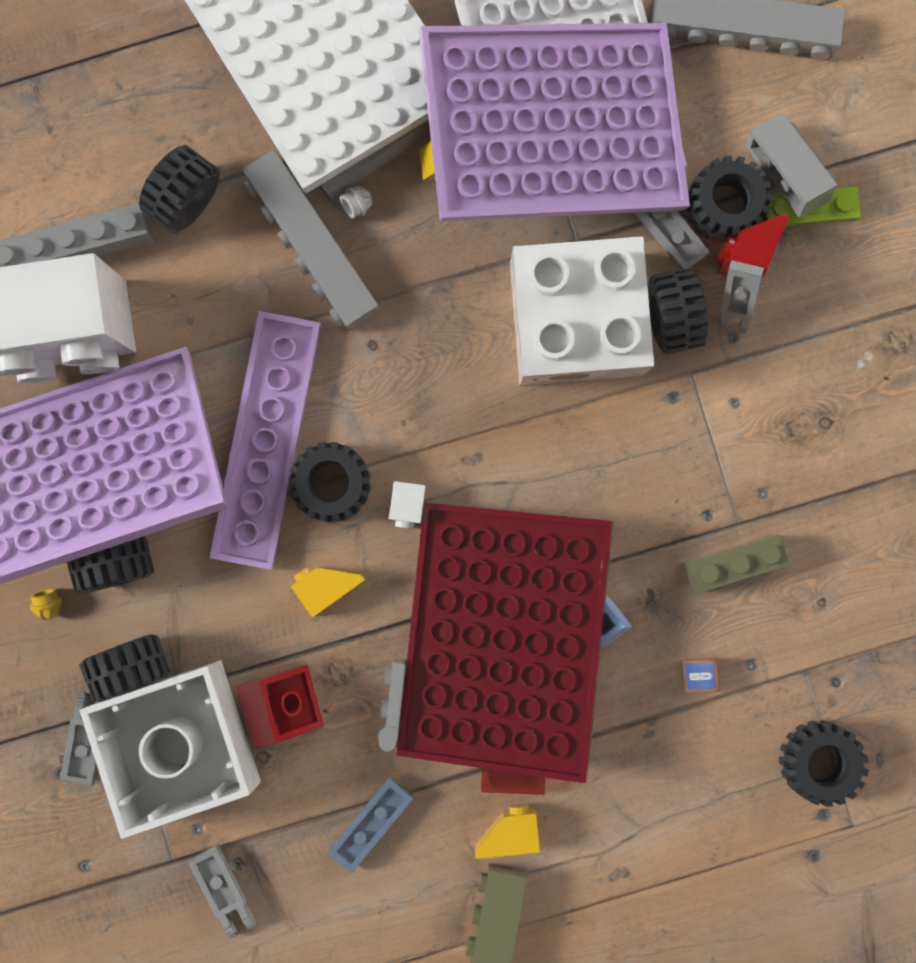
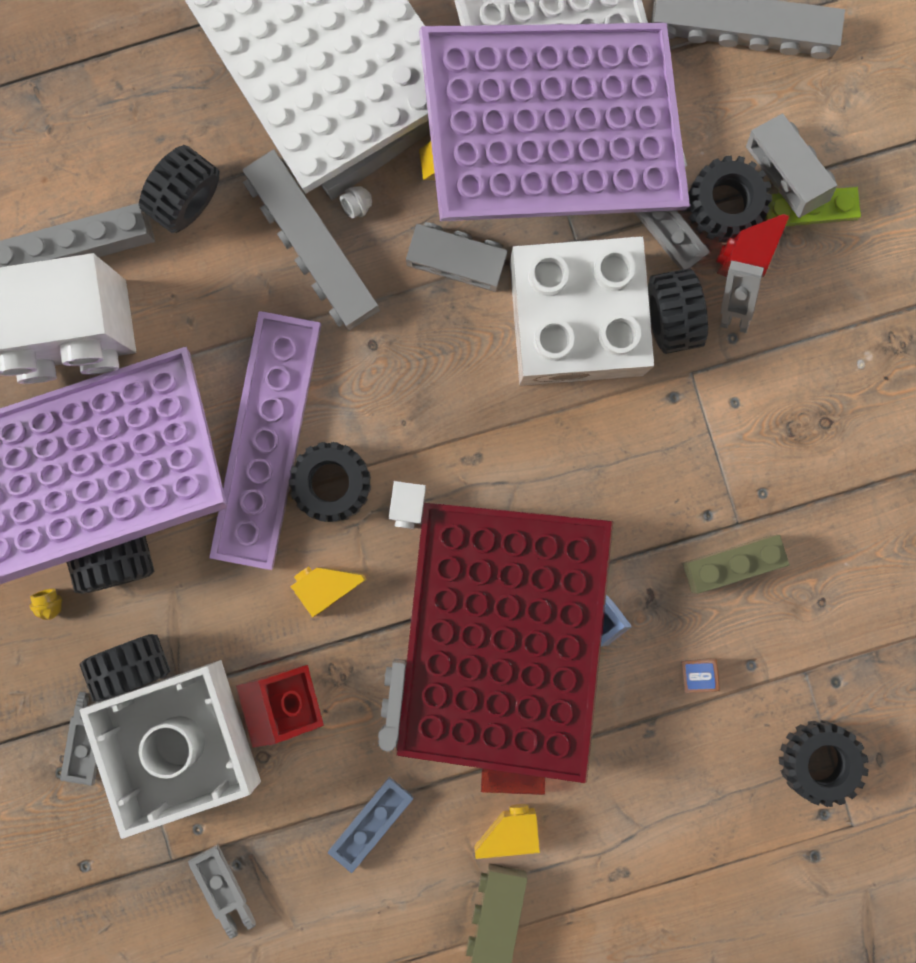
(456, 256): none -> light grey brick

